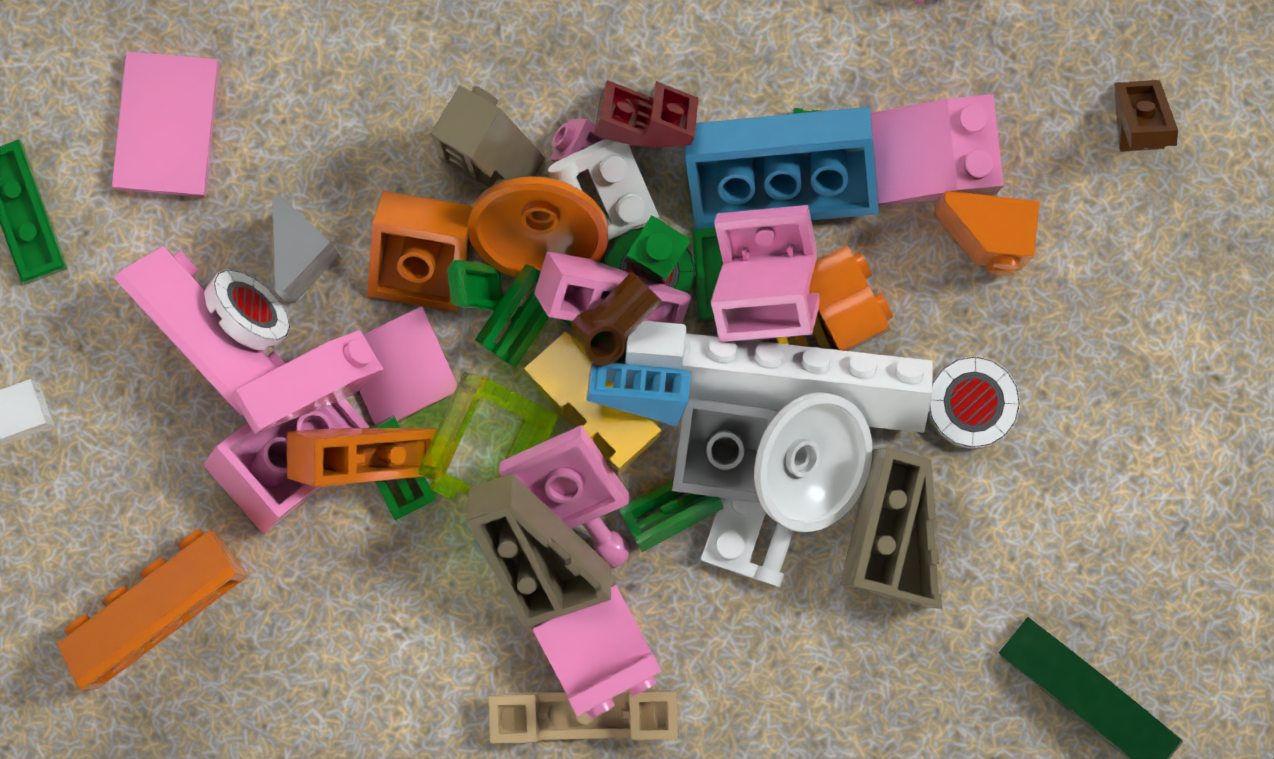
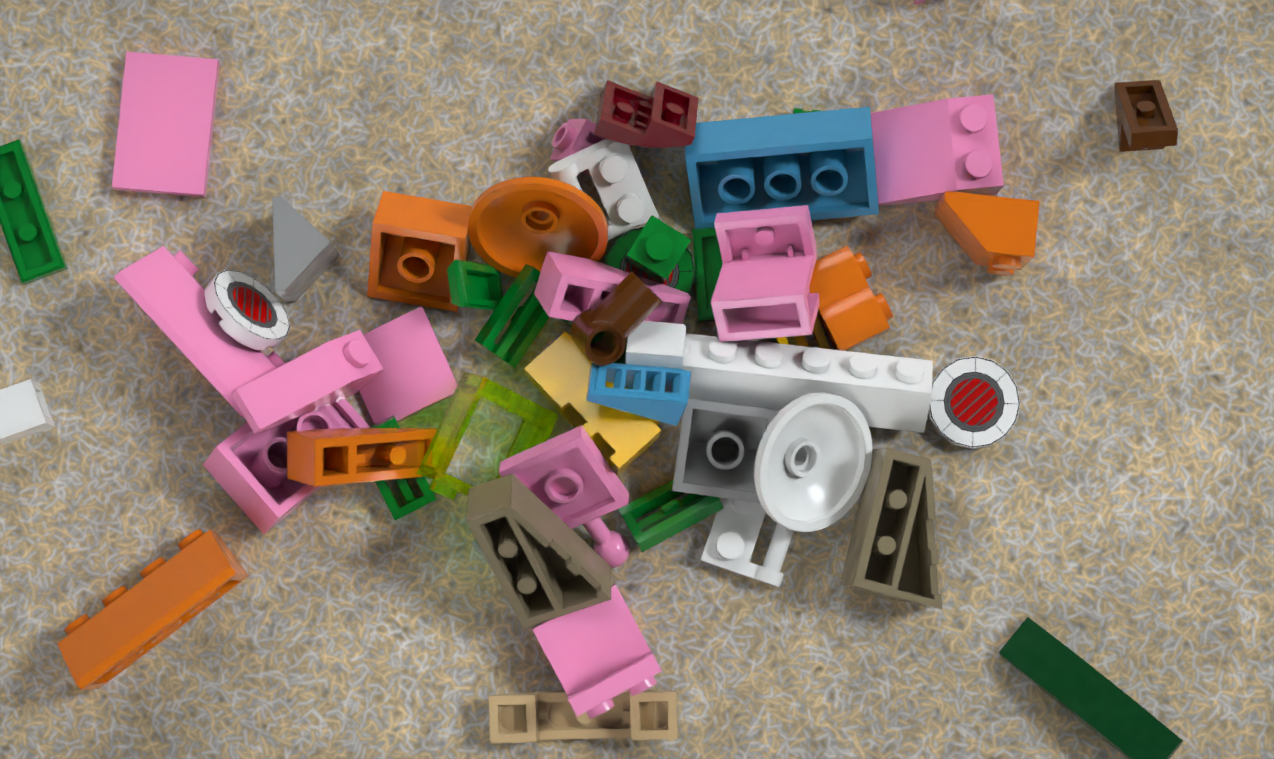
(483, 139): dark tan wedge -> none

